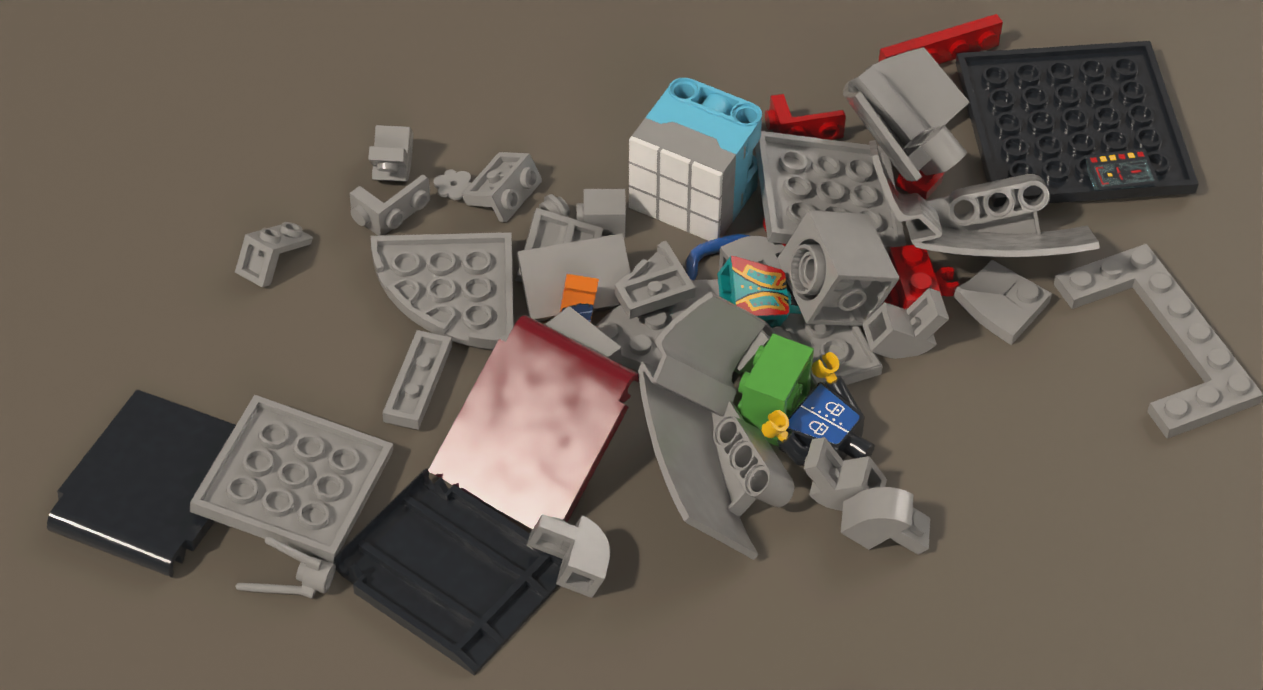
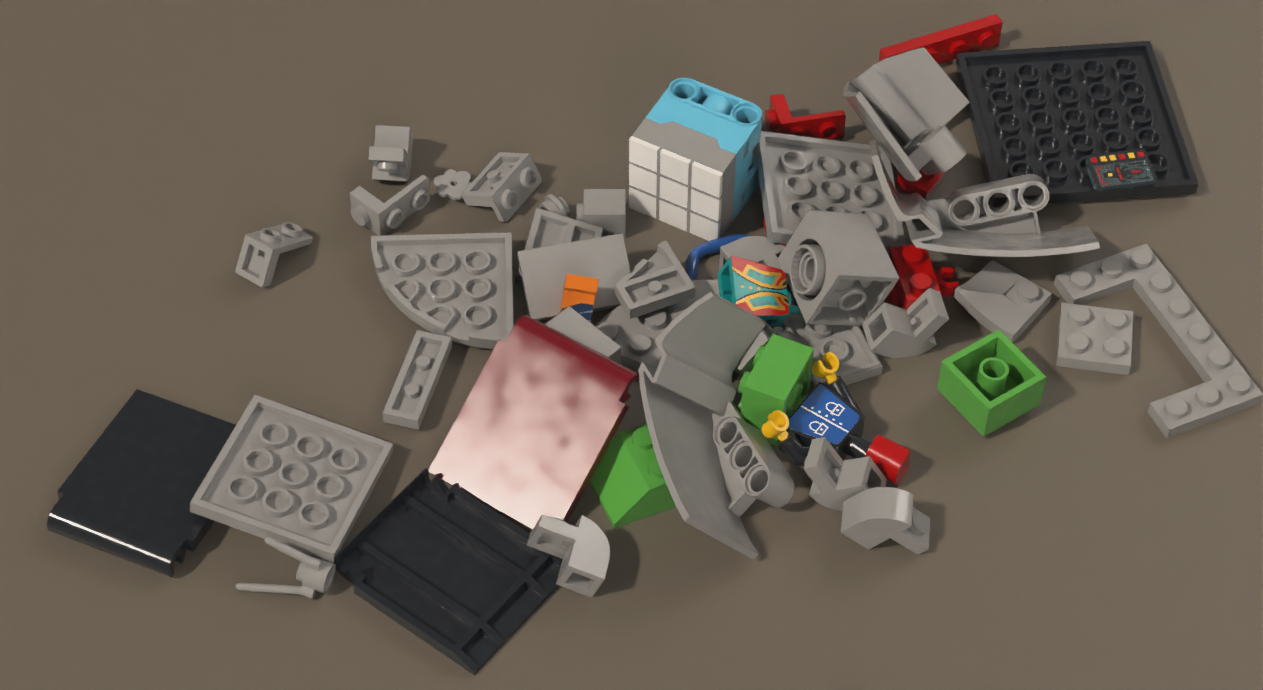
(630, 479): none -> bright green slope
(890, 458): none -> red brick
(991, 382): none -> bright green brick
(1094, 338): none -> light grey plate

